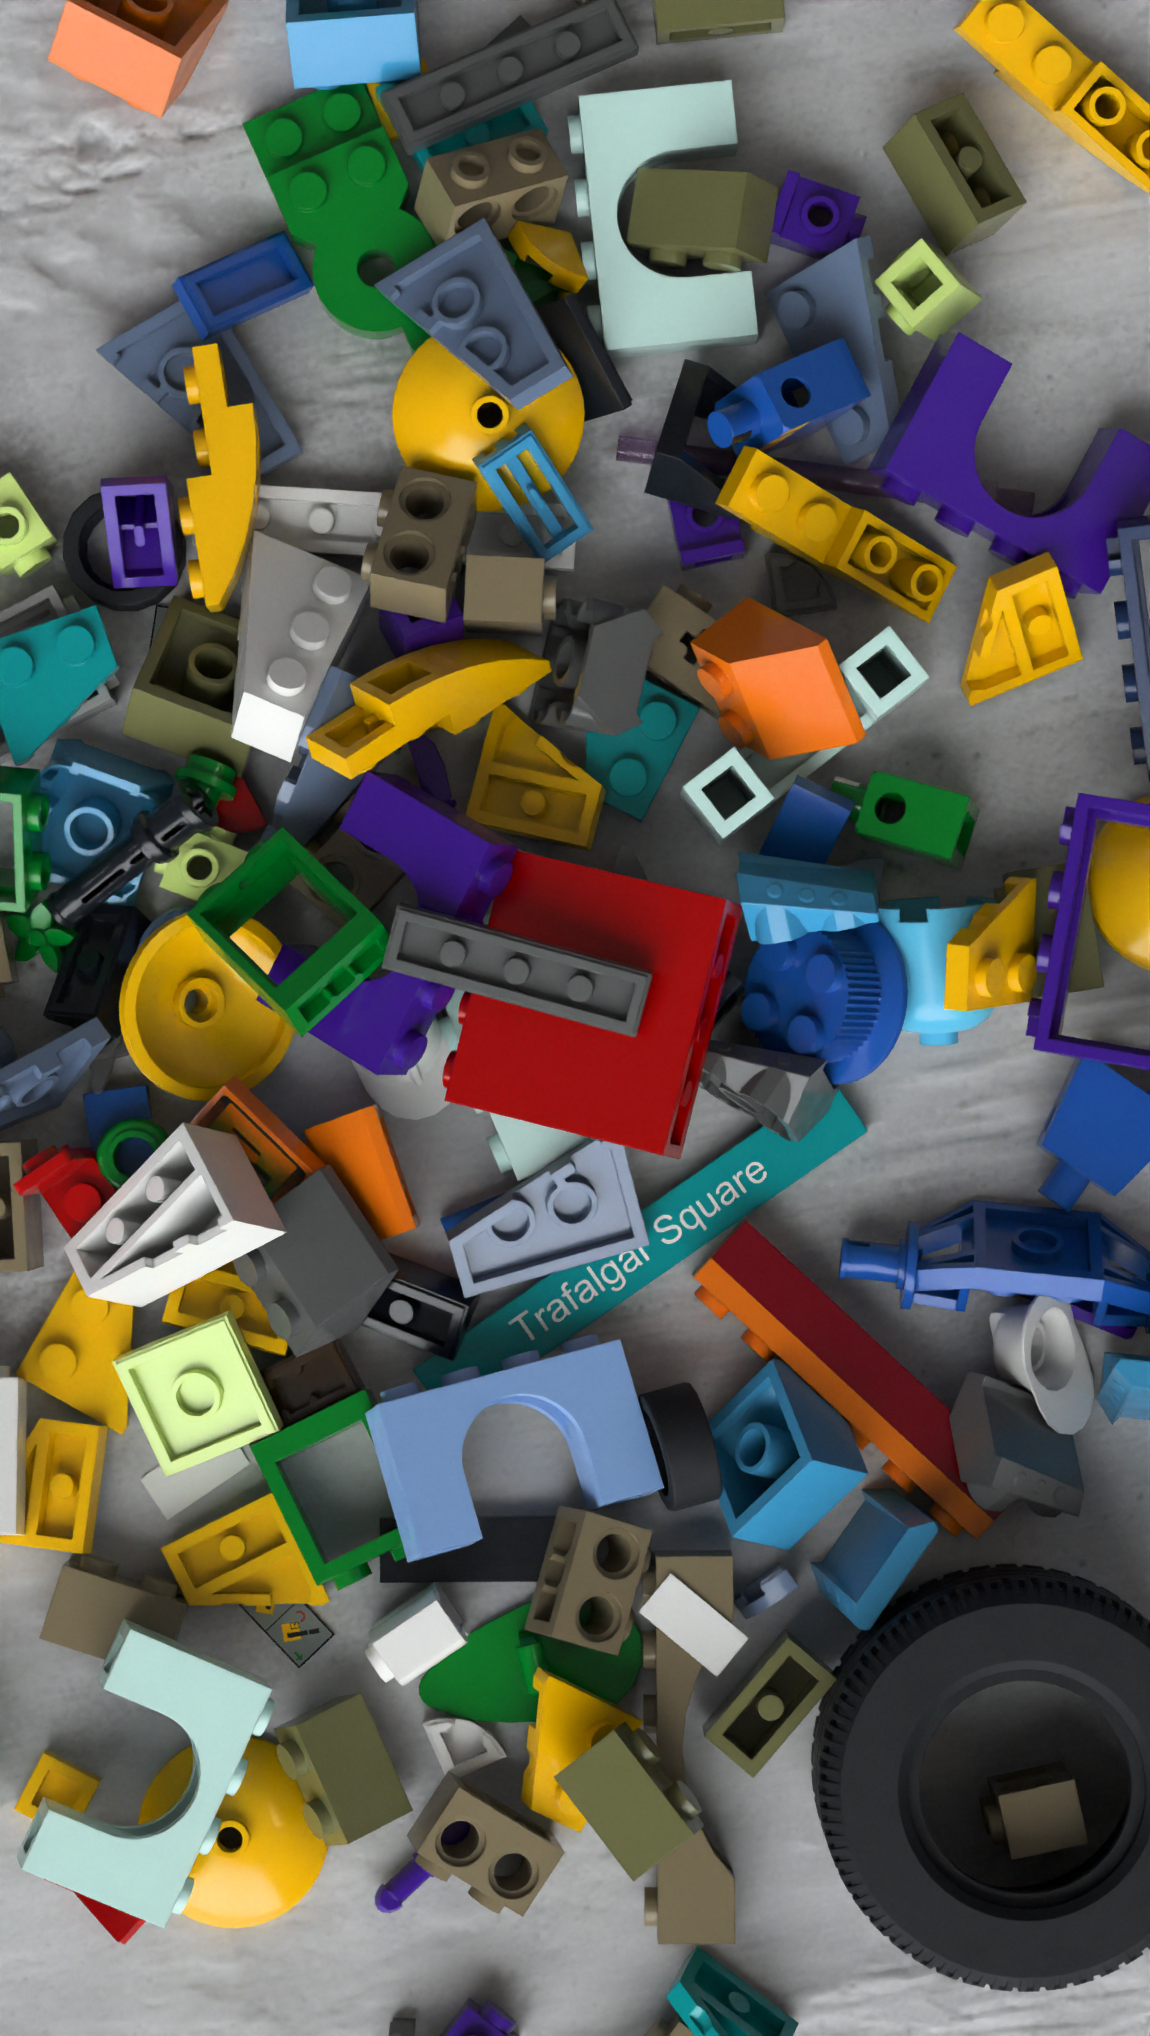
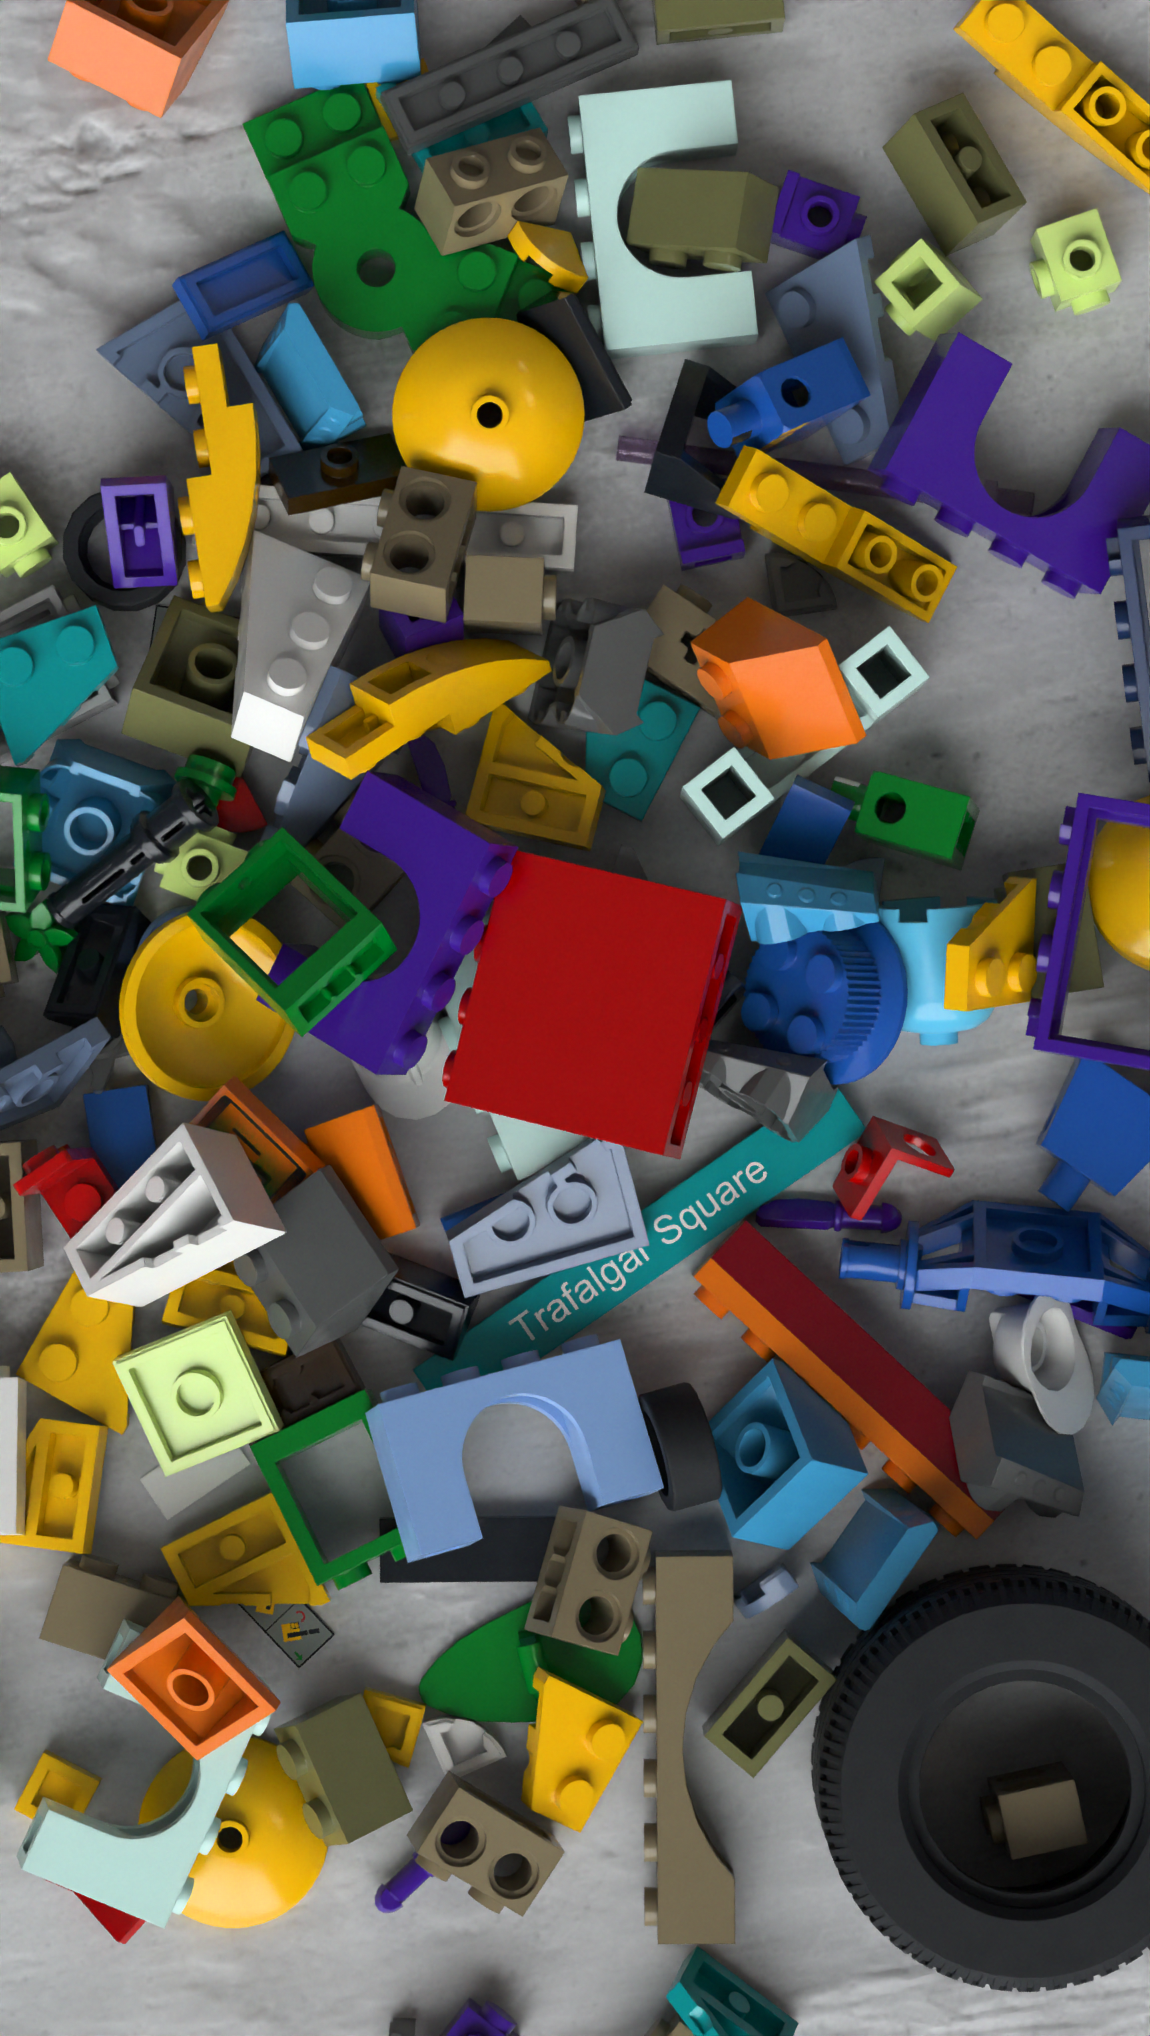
(116, 1134): green piece -> none
(192, 1681): none -> orange slope
(307, 382): none -> dark azure slope
(336, 473): none -> dark brown plate
(397, 1722): none -> yellow tile
(416, 1636): white brick -> none
(480, 313): sand blue wing -> none
(506, 453): dark azure tile -> none
(517, 969): dark grey tile -> none
(631, 1799): olive brick -> none
(693, 1625): white sticker -> none
(824, 1215): none -> dark purple piece
(873, 1158): none -> red bracket
(1020, 630): yellow wing -> none
(1074, 263): none -> yellowish green brick

